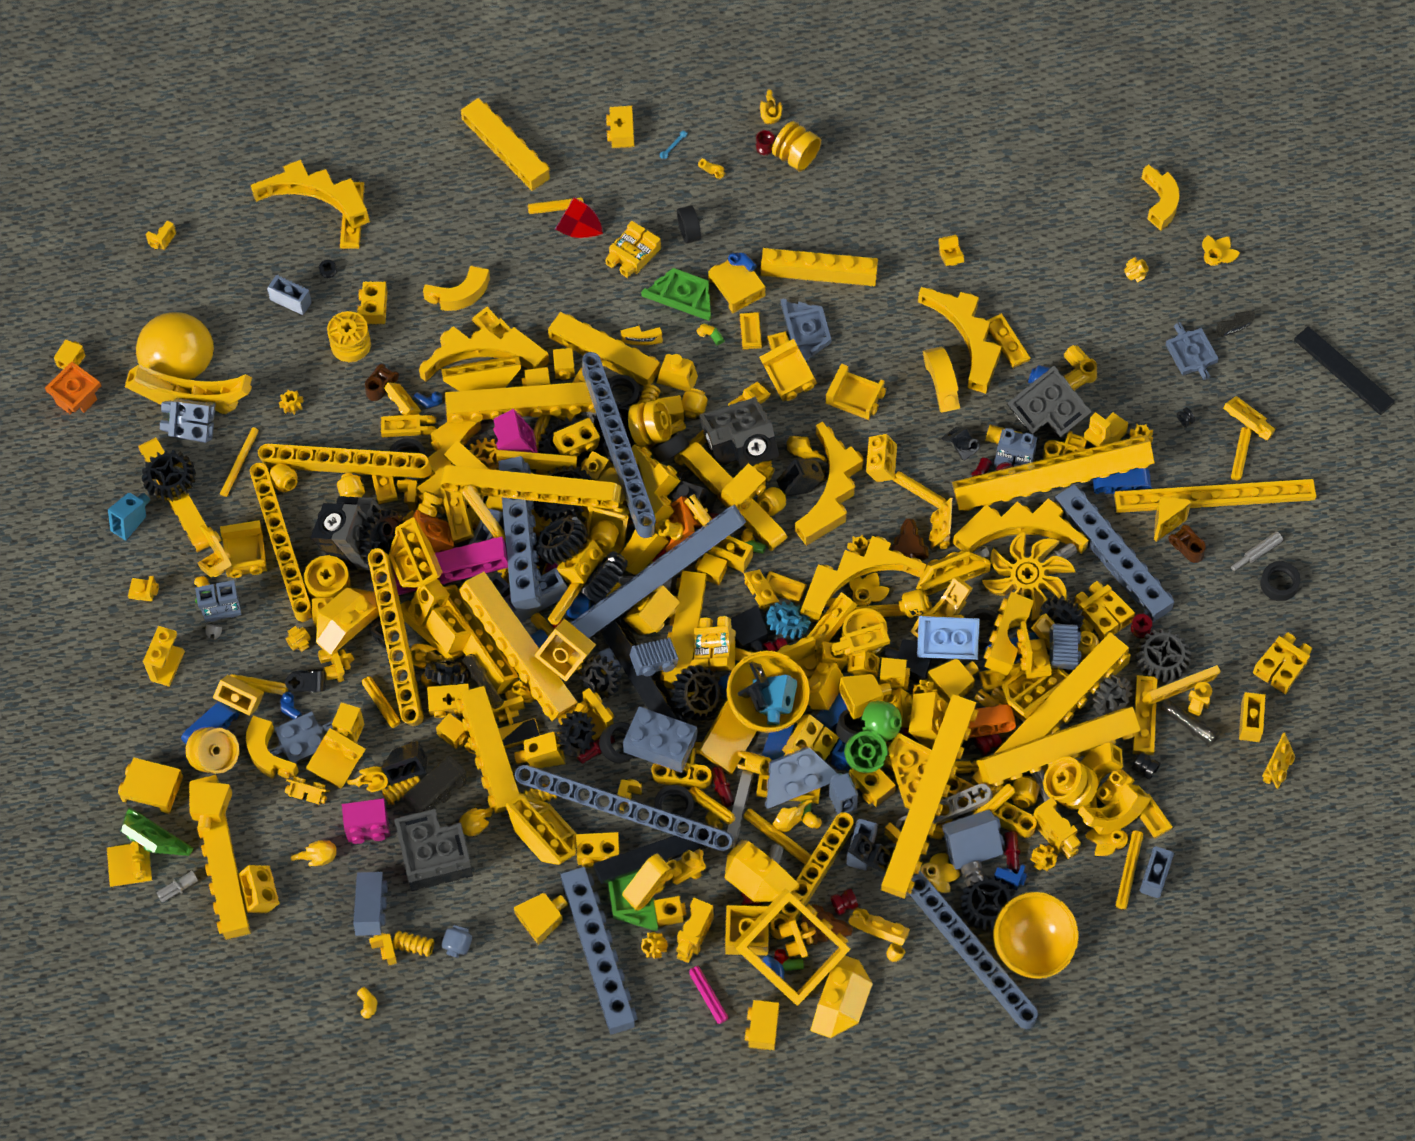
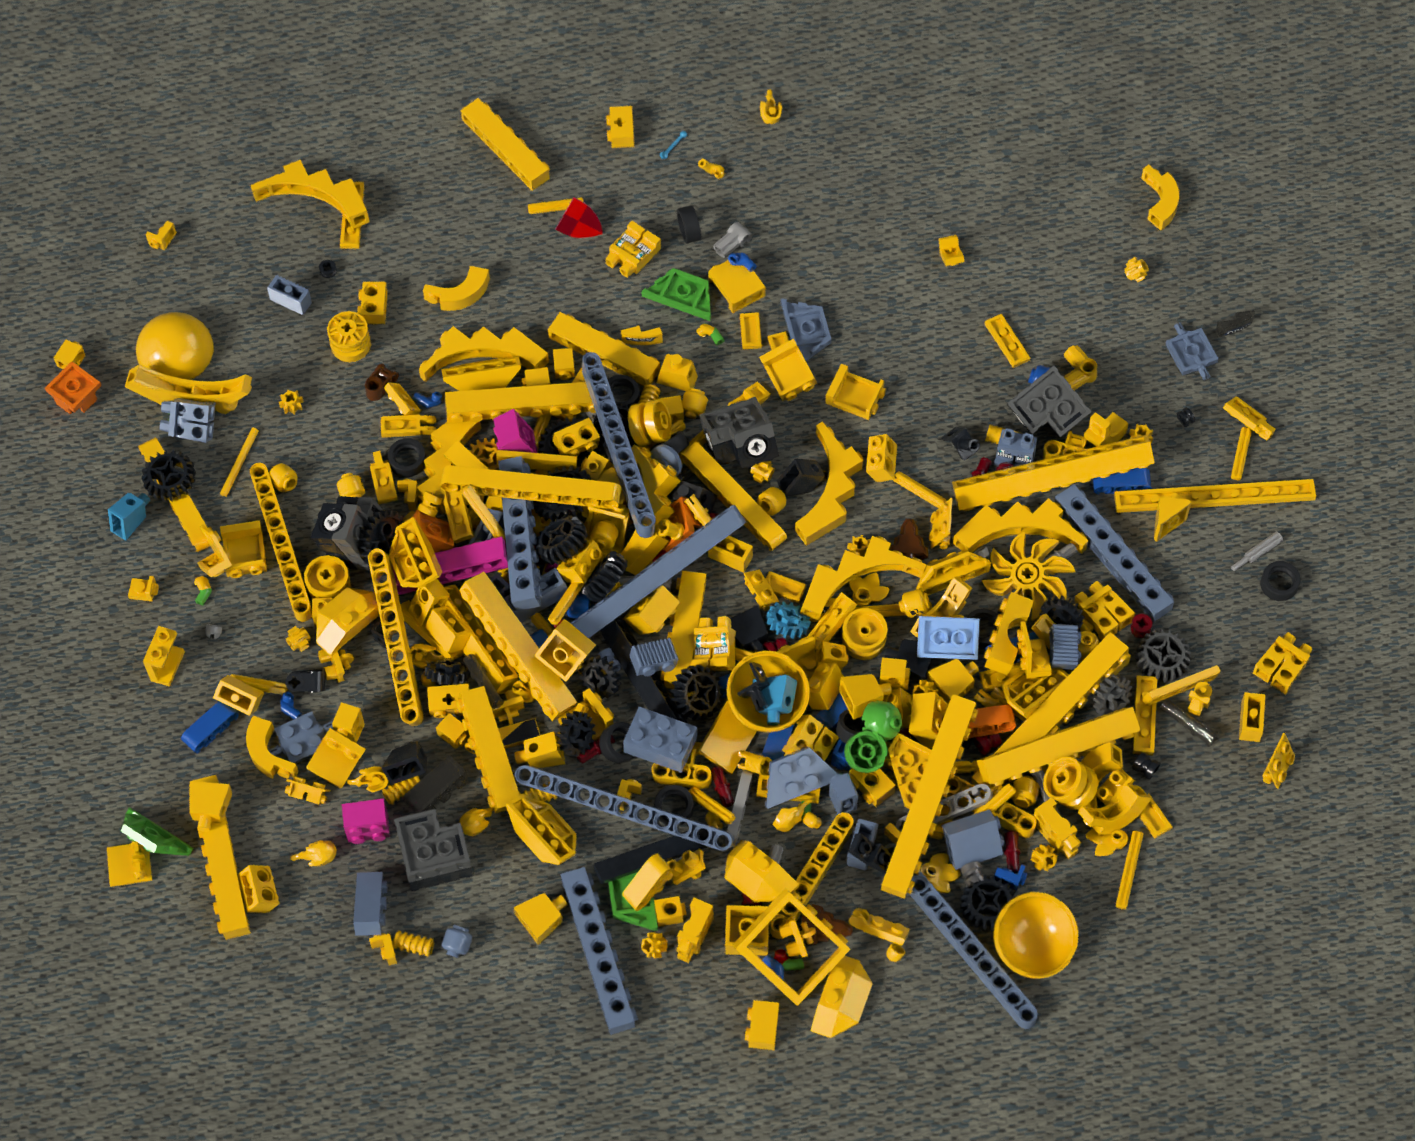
(150, 784): yellow panel -> none
(177, 886): light grey axle -> none
(212, 750): yellow wheel -> none
(220, 606): sand blue hips -> none
(352, 465): yellow beam -> none
(370, 1003): yellow arm -> none
(381, 702): yellow axle -> none
(491, 322): yellow slope -> none
(597, 843): yellow brick -> none
(667, 456): none -> sand blue piece
(708, 994): dark pink axle -> none
(713, 568): yellow brick -> none
(735, 237): none -> light grey piece
(744, 488): yellow brick -> none
(748, 538): arm -> none
(764, 142): dark red wheel -> none
(777, 836): yellow axle -> none
(796, 146): yellow wheel -> none
(801, 447): yellow piece -> none
(819, 267): yellow brick -> none
(845, 901): dark red wheel -> none
(861, 640): yellow hinge -> none
(863, 664): yellow brick -> none
(944, 378): yellow arch -> none
(974, 330): yellow arch -> none
(1156, 872): sand blue brick -> none
(1185, 541): reddish brown piece -> none
(1219, 249): yellow plate -> none
(1344, 370): black tile -> none

